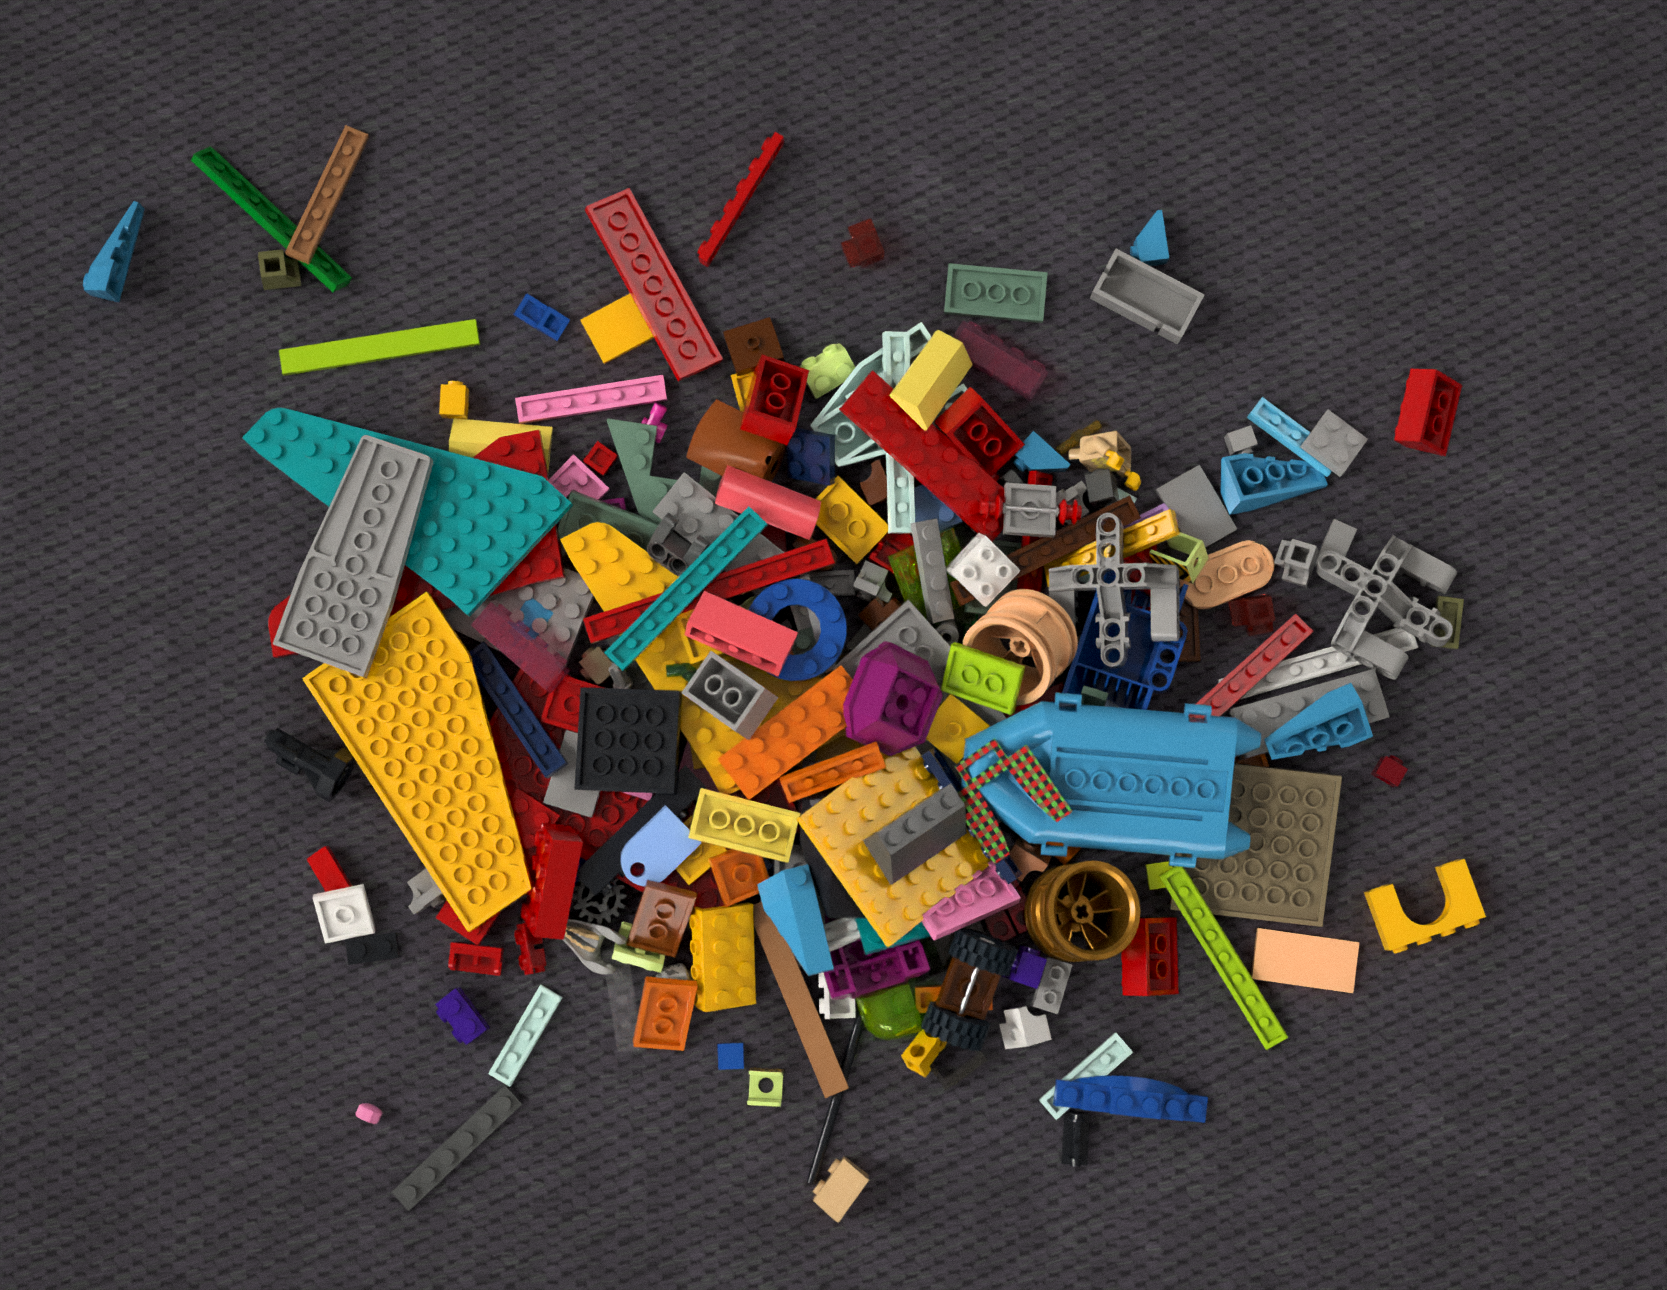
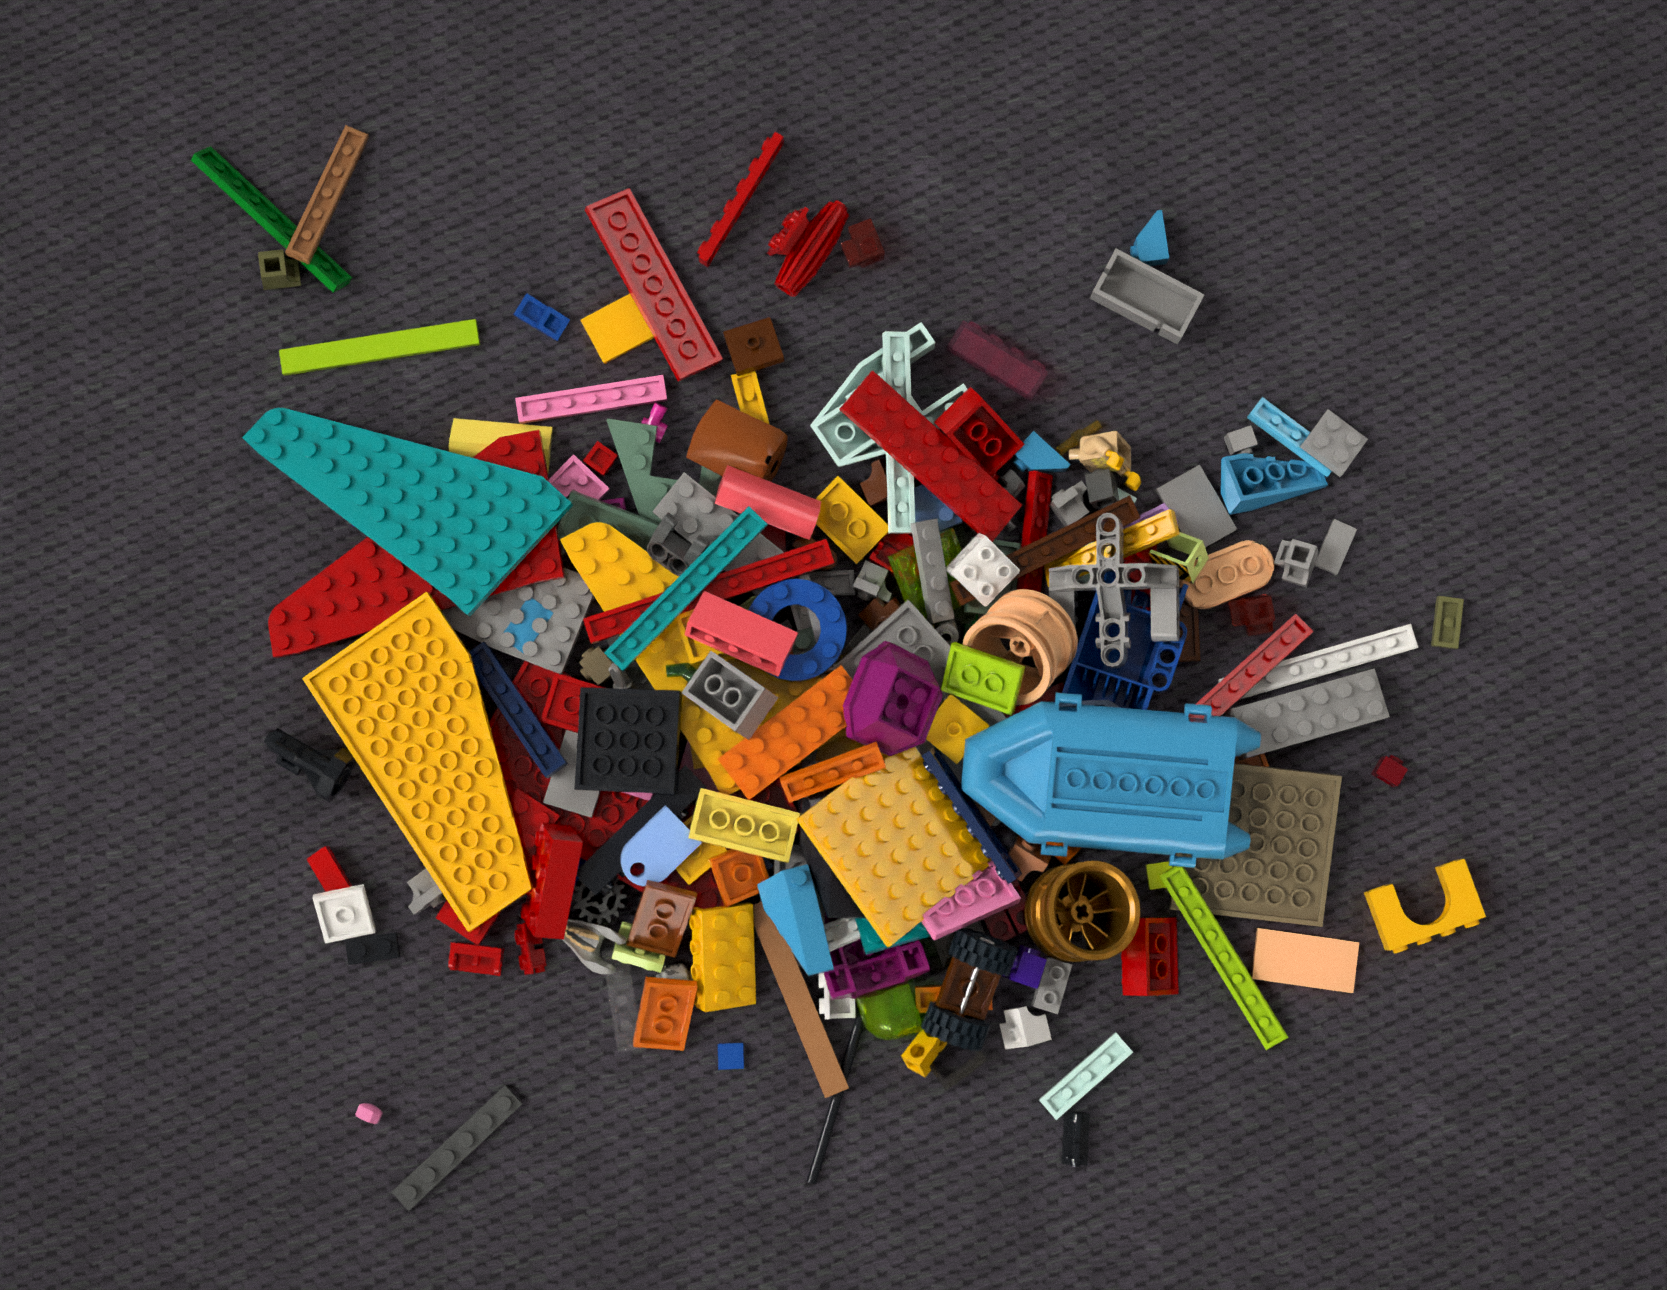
(112, 263): dark azure wedge -> none
(357, 558): light grey wing -> none
(454, 400): yellow brick -> none
(462, 1016): dark purple brick -> none
(520, 647): clear pink brick -> none
(525, 1035): light aqua tile -> none
(757, 1097): yellowish green piece -> none
(774, 399): red brick -> none
(806, 244): none -> red plate
(811, 457): dark blue plate -> none
(828, 369): yellowish green bracket -> none
(840, 1188): tan slope -> none
(918, 833): dark grey slope -> none
(932, 378): light yellow slope -> none
(995, 293): sand green plate -> none
(1030, 510): light grey plate -> none
(1031, 778): piece -> none
(1093, 696): sand green plate -> none
(1130, 1098): blue piece -> none
(1329, 721): dark azure wedge -> none
(1351, 634): light grey piece -> none
(1428, 411): red slope -> none

